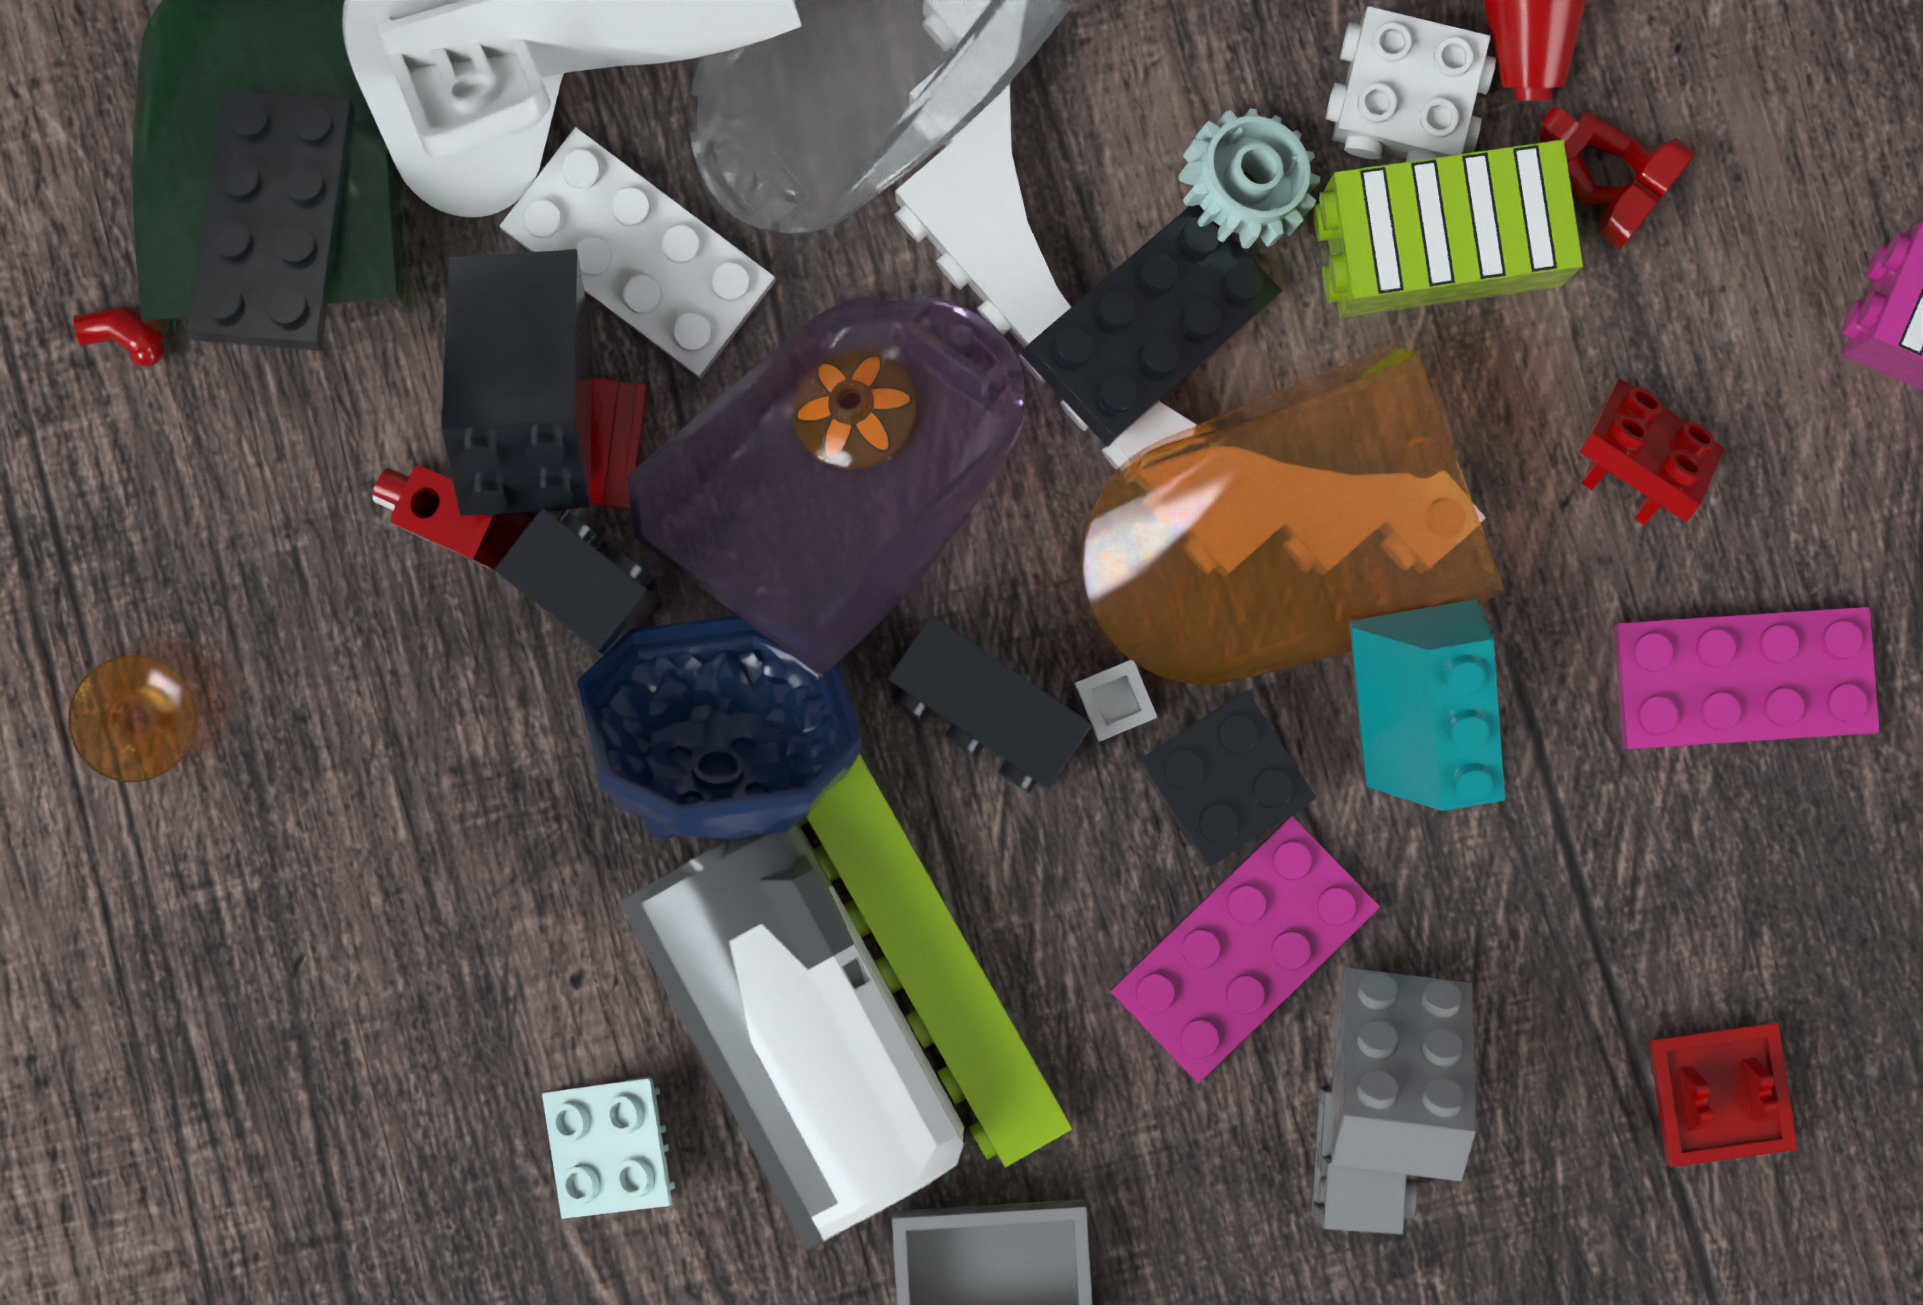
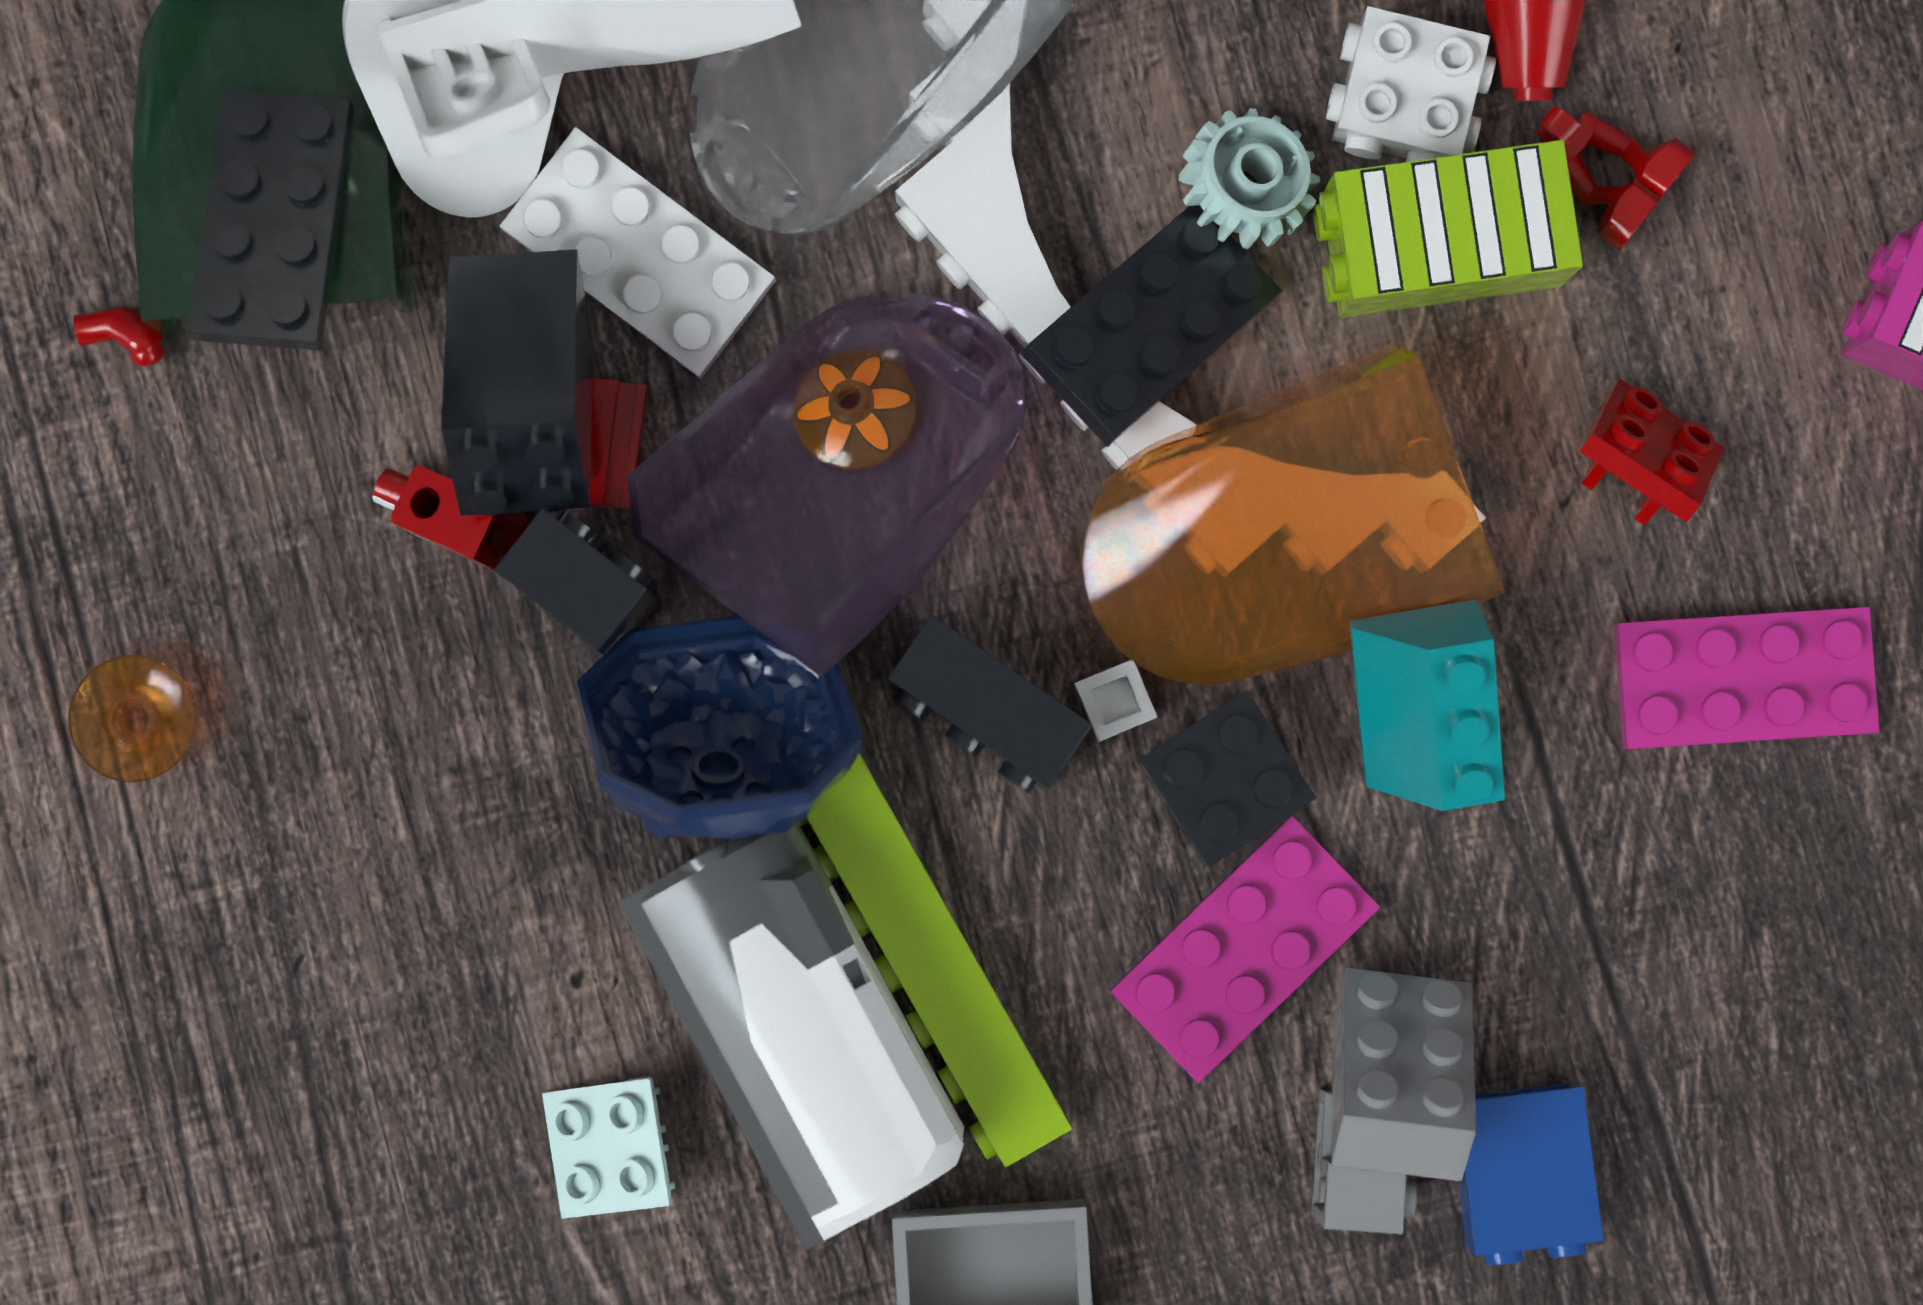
(1530, 1175): none -> blue brick
(1722, 1094): red plate -> none

